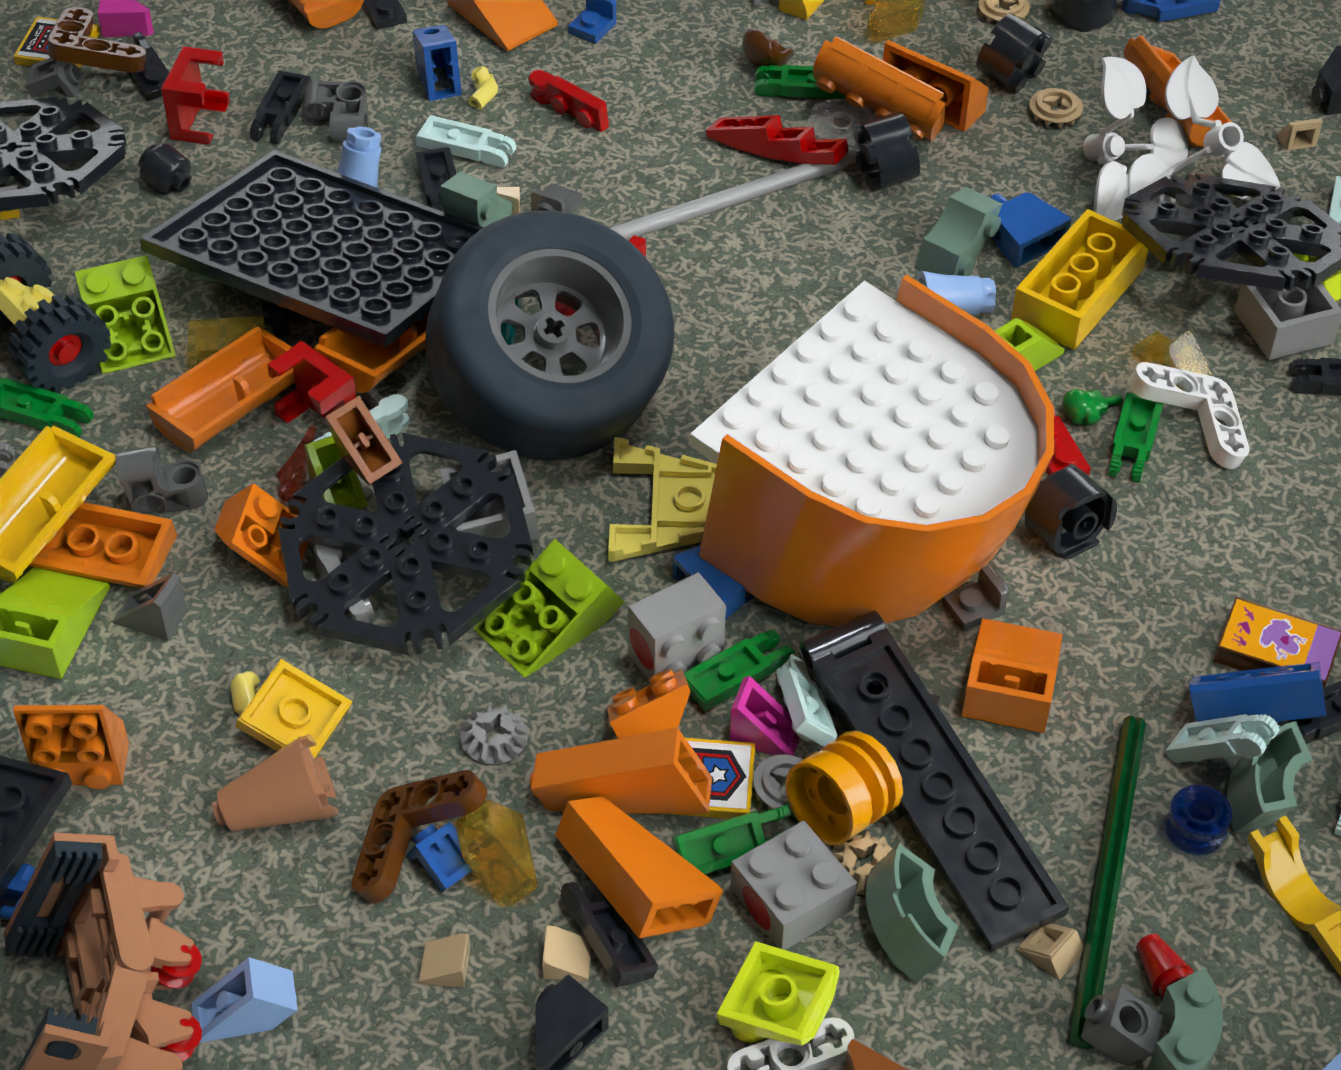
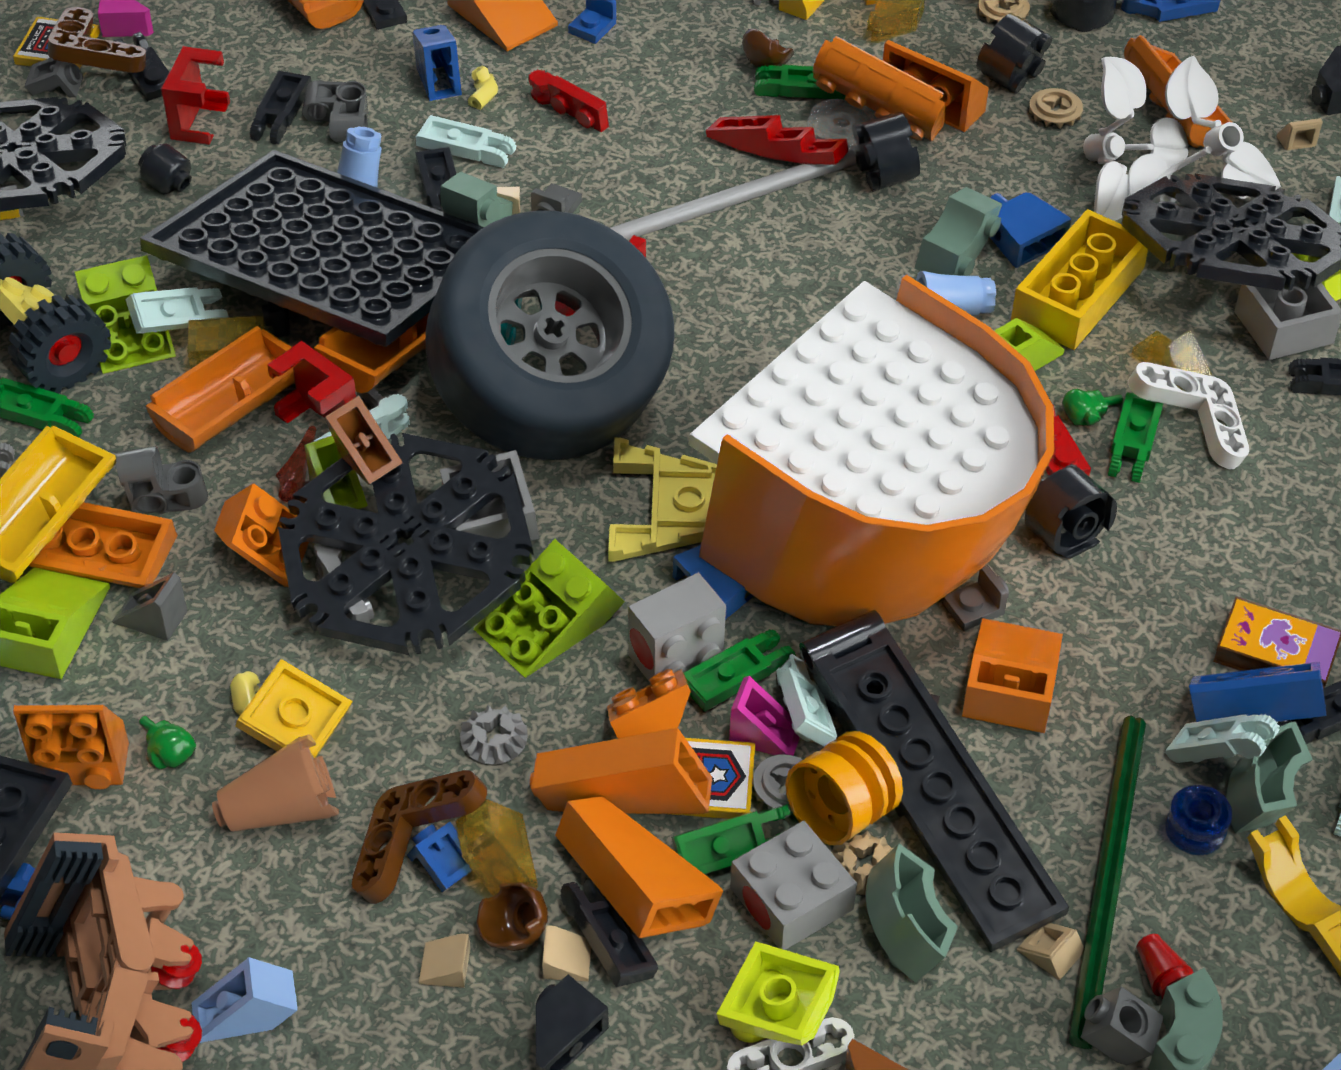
(167, 743): none -> green piece
(172, 308): none -> light aqua hinge
(512, 917): none -> reddish brown hair

